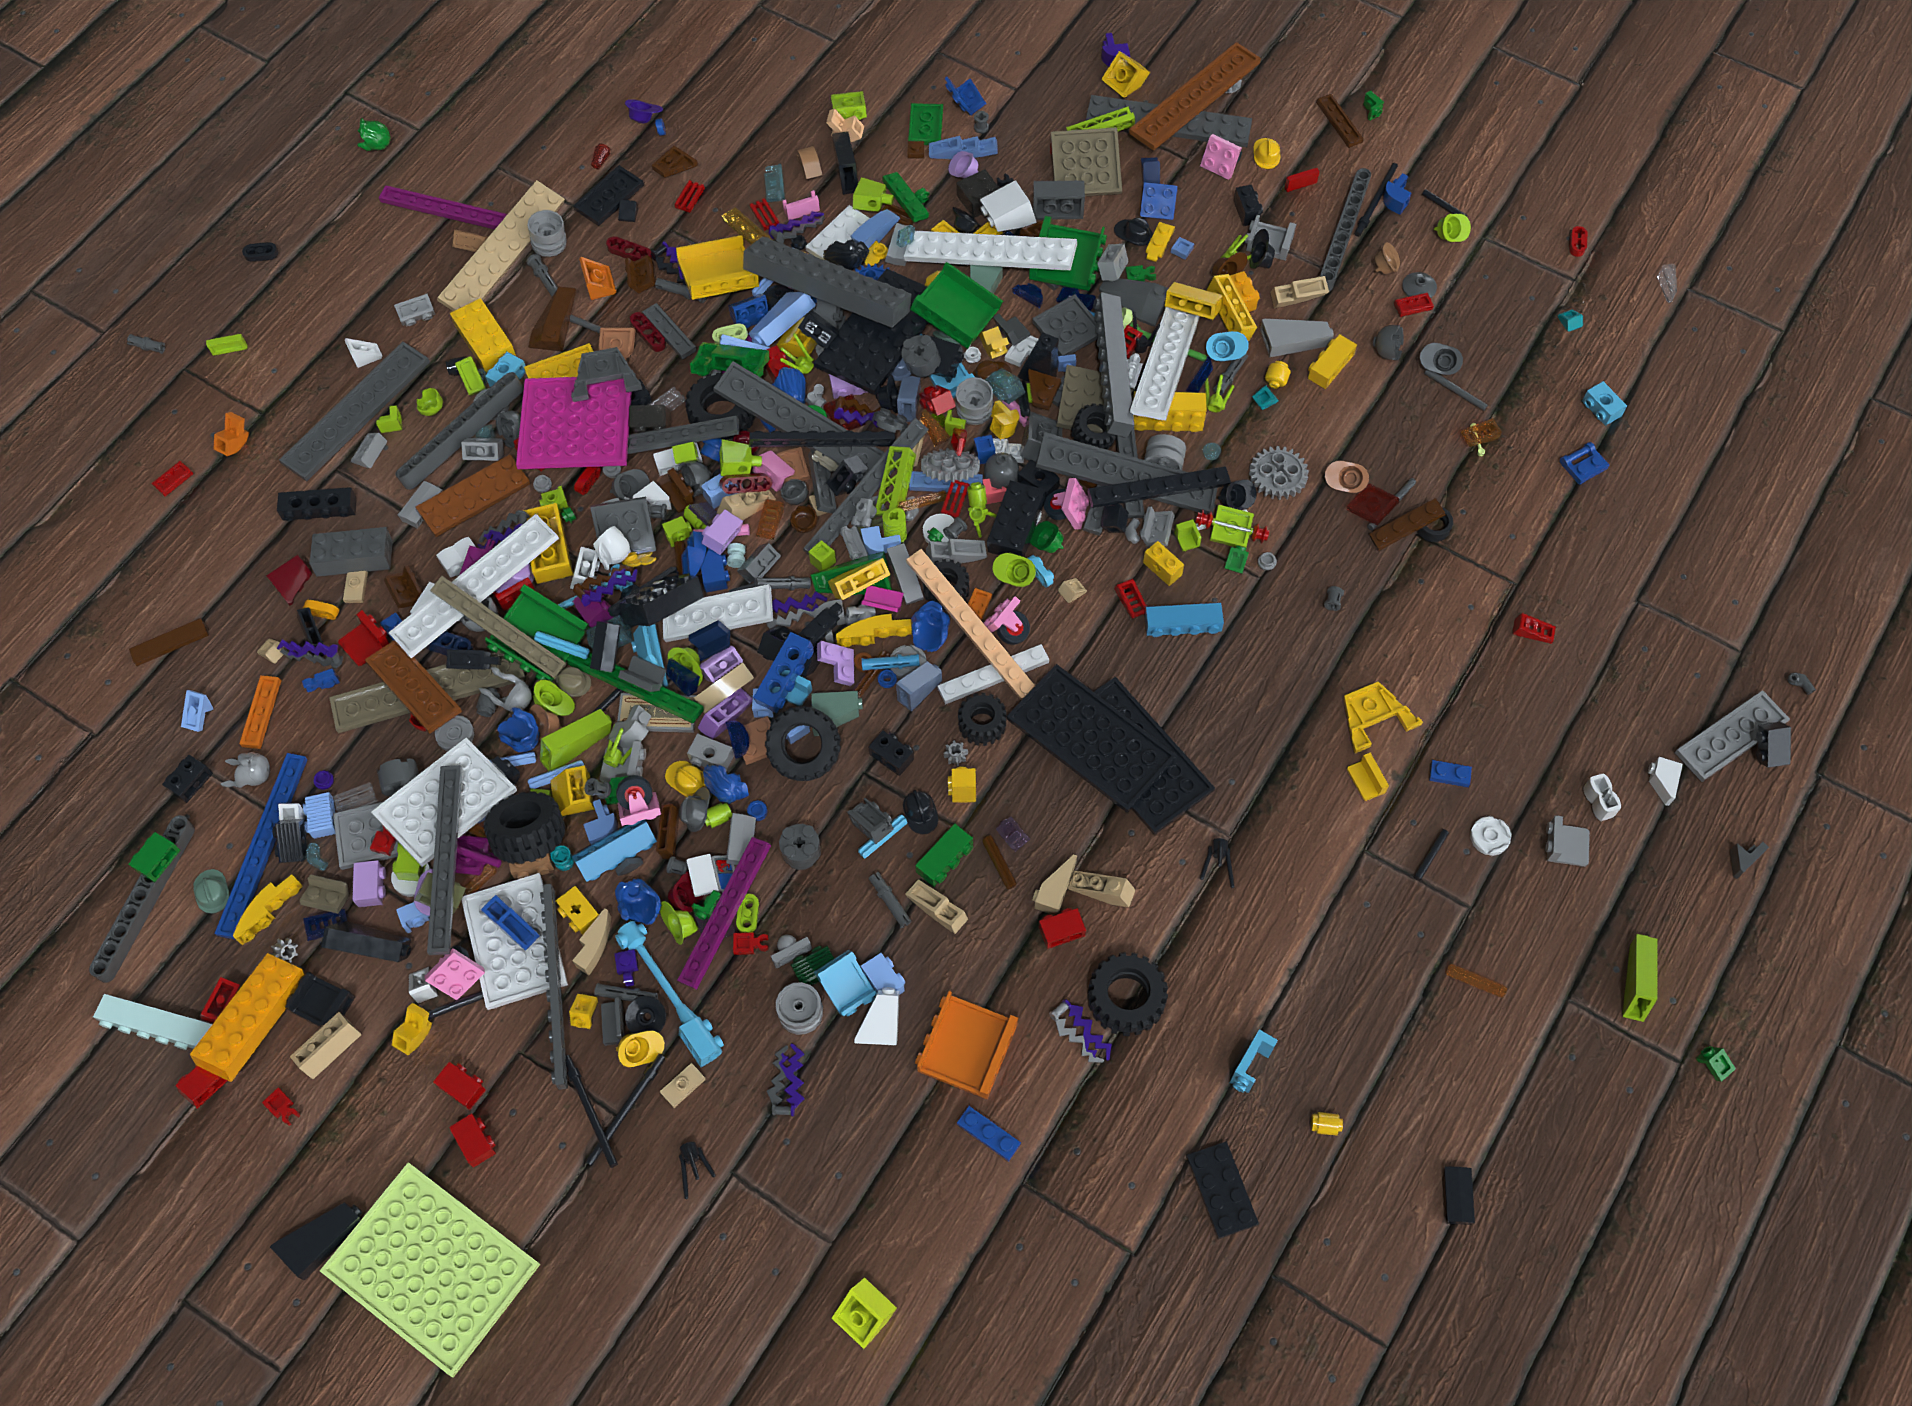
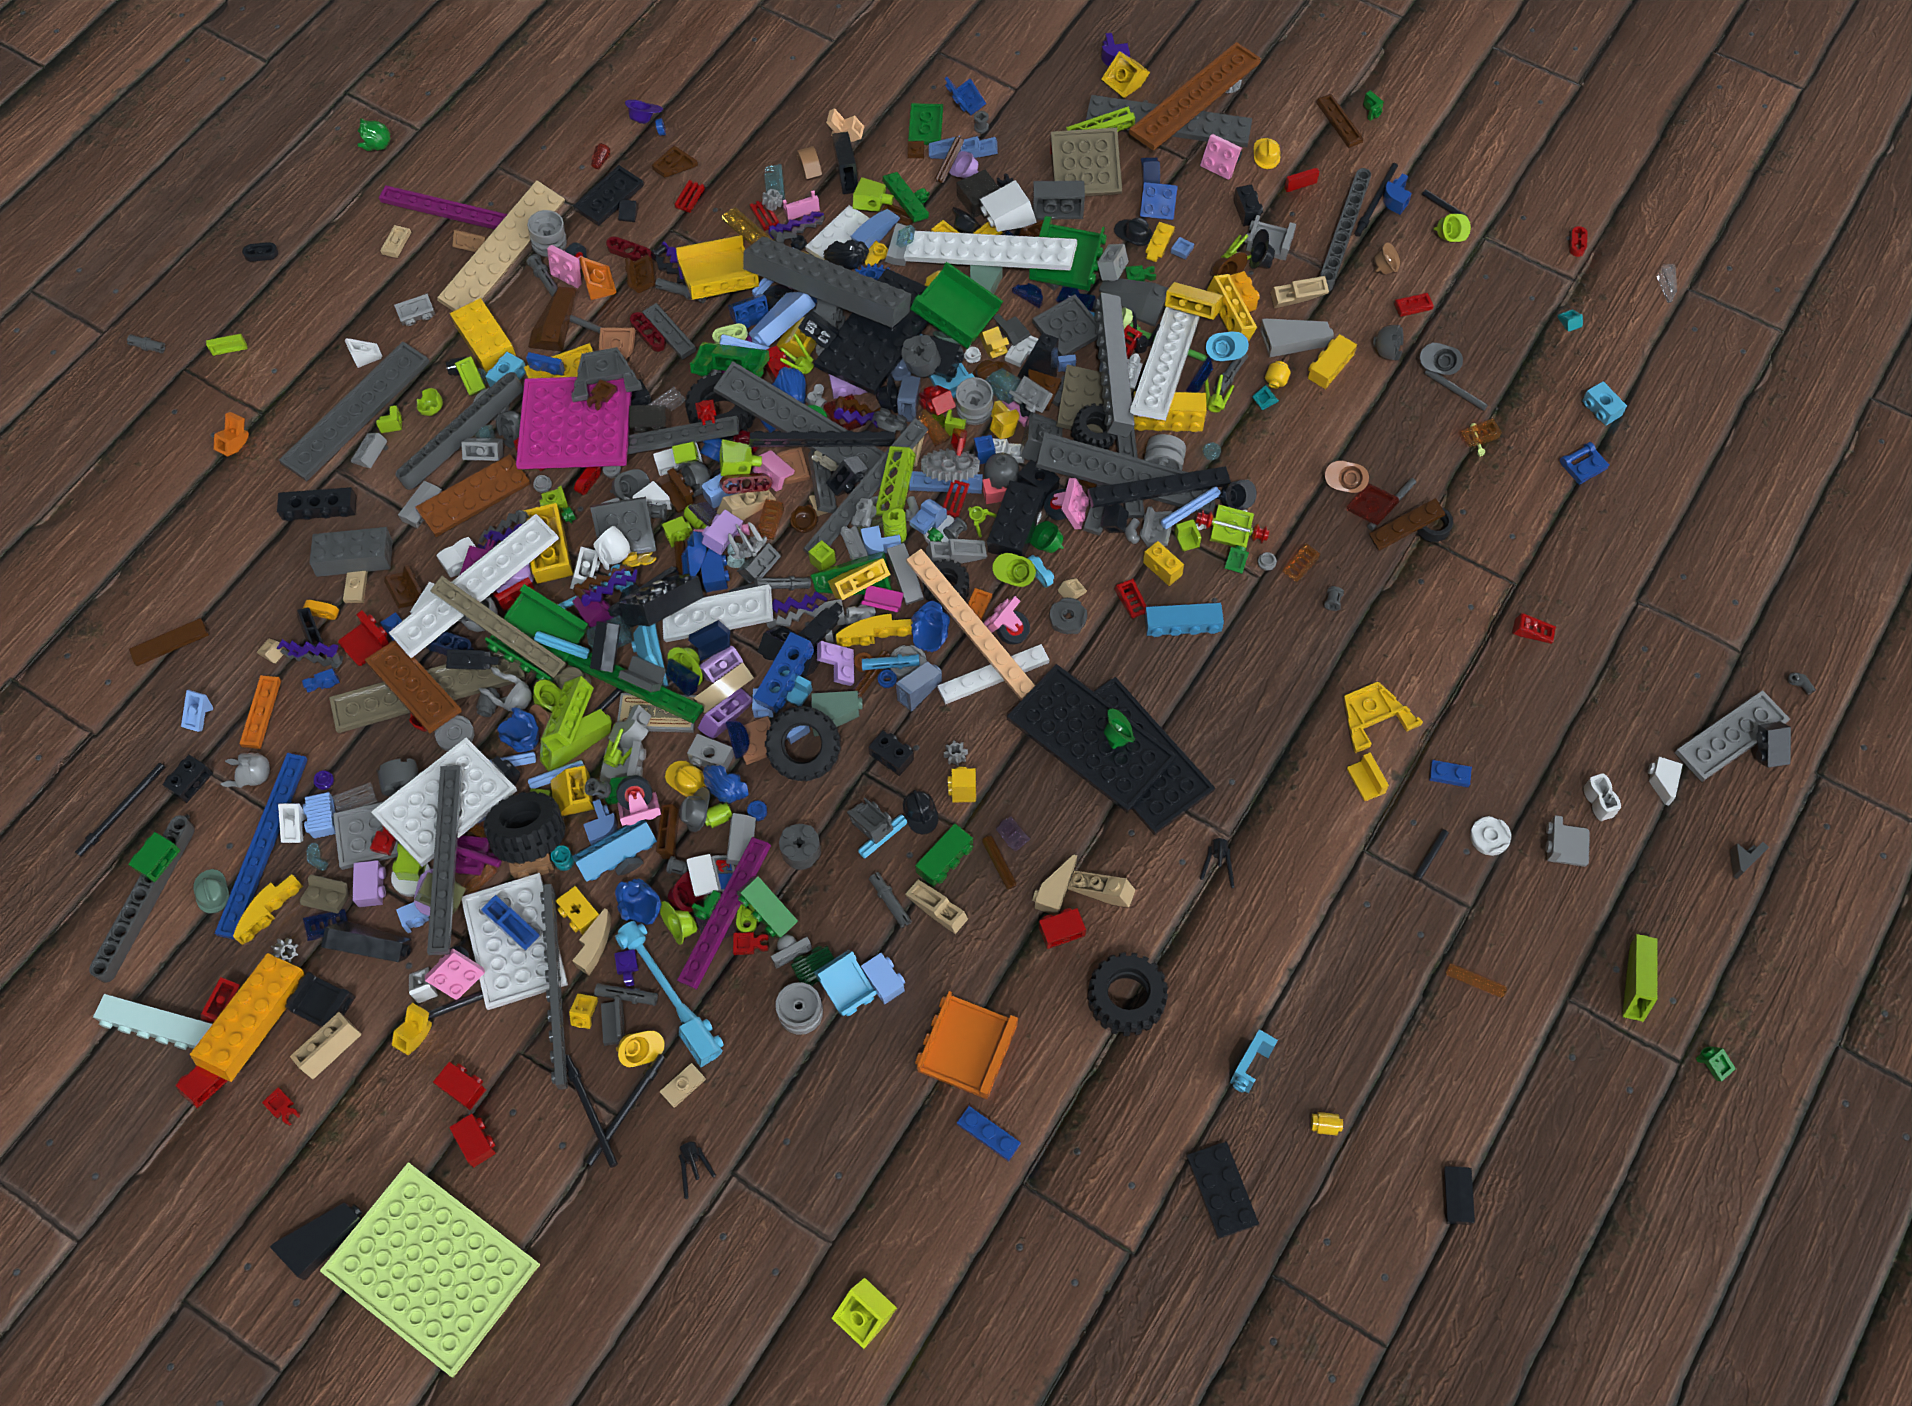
(93, 838): none -> black bar
(172, 478): red plate -> none
(290, 578): dark red slope -> none
(290, 840): black brick -> none
(395, 241): none -> tan plate
(545, 363): none -> blue plate
(566, 263): none -> bright pink plate
(568, 711): none -> lime fence
(601, 392): none -> reddish brown plate
(636, 1013): black dish -> none
(706, 411): none -> red plate
(753, 544): none -> light grey piece
(766, 907): none -> brick
(772, 199): none -> light grey gear
(787, 1073): piece -> none
(794, 492): dark grey hair -> none
(850, 104): lime plate -> none
(881, 1020): white slope -> none
(922, 501): clear orange axle -> none
(929, 516): none -> medium blue brick
(949, 159): none -> reddish brown axle
(977, 495): lime brick -> none
(982, 705): black tyre -> none
(1032, 395): none -> light grey bracket
(1071, 625): none -> dark grey plate
(1086, 1038): piece -> none
(1118, 729): none -> green piece
(1190, 507): none -> light blue axle
(1278, 472): light grey gear -> none
(1305, 549): none -> clear orange slope
(1419, 283): dark grey dish -> none

